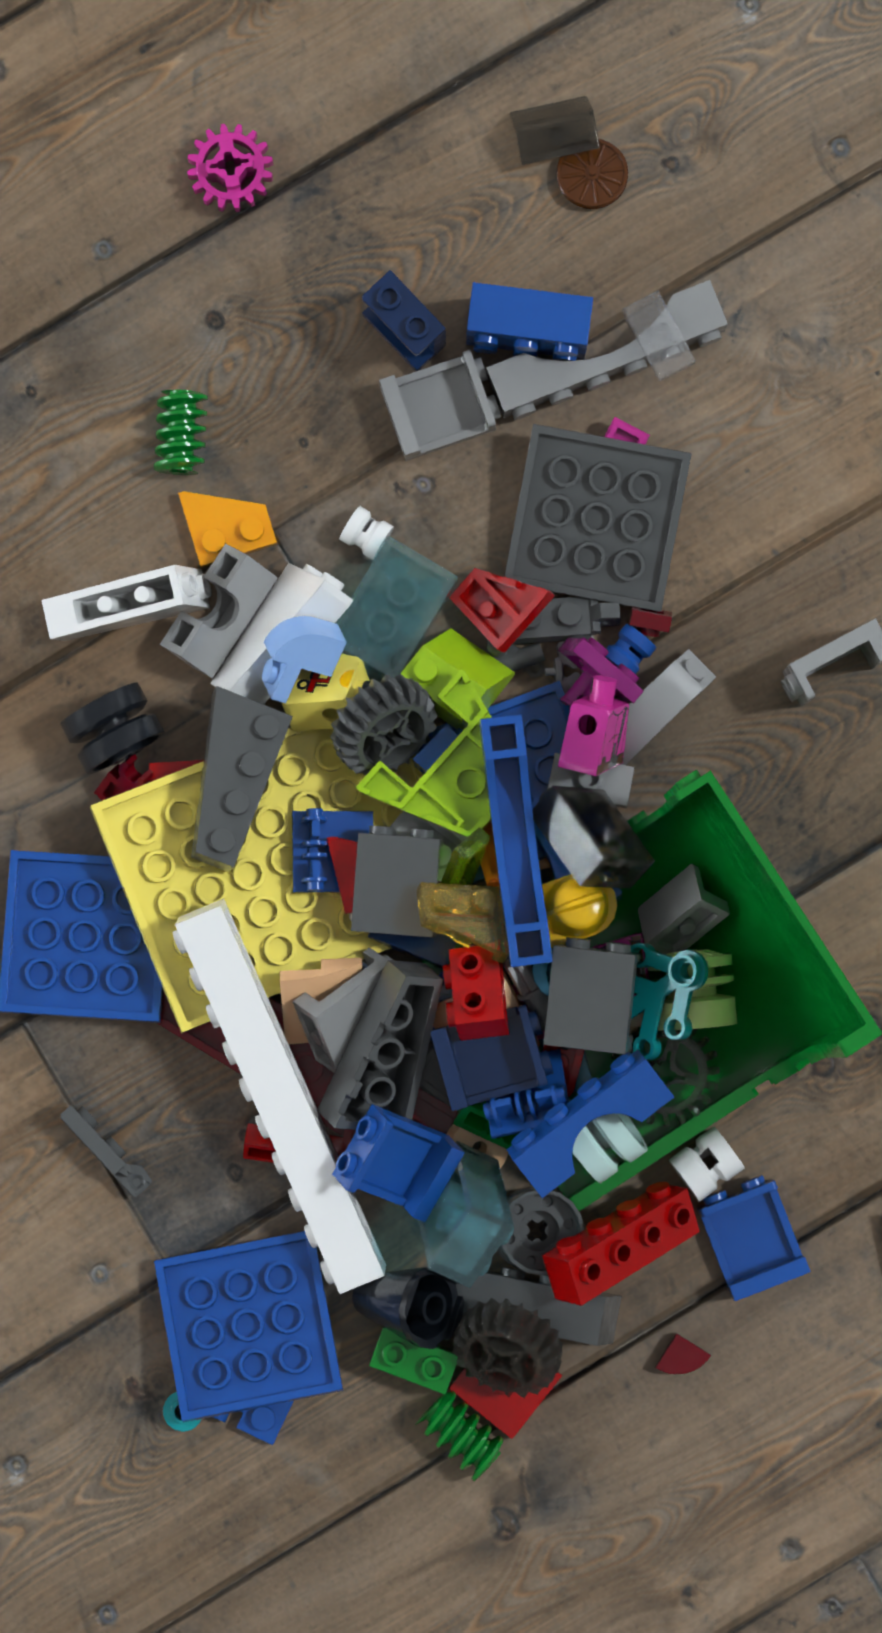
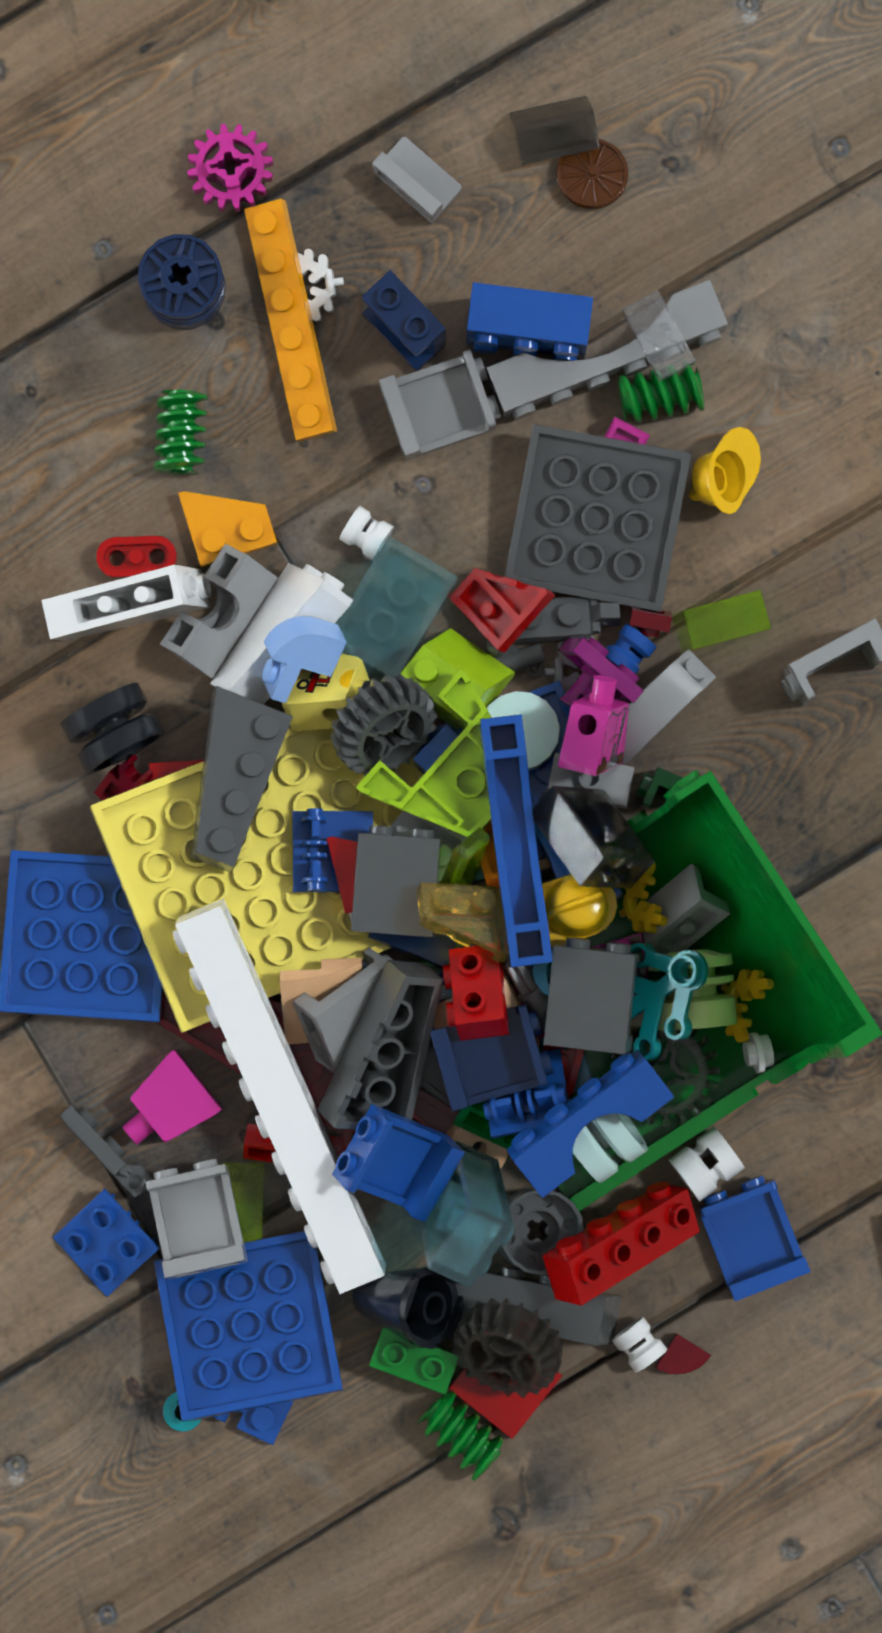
(106, 1242): none -> blue hinge
(137, 555): none -> red plate
(168, 300): none -> dark blue wheel
(170, 1101): none -> dark pink torso
(196, 1219): none -> light grey panel
(248, 1191): none -> clear neon green tile
(290, 320): none -> light orange plate
(319, 270): none -> white animal
(416, 179): none -> light grey panel
(539, 724): none -> light aqua tile
(643, 1353): none -> white wheel
(644, 914): none -> yellow animal
(650, 783): none -> dark green bracket
(656, 394): none -> green piece
(726, 620): none -> clear neon green tile
(727, 472): none -> yellow piece
(747, 986): none -> yellow animal
(758, 1052): none -> white plate

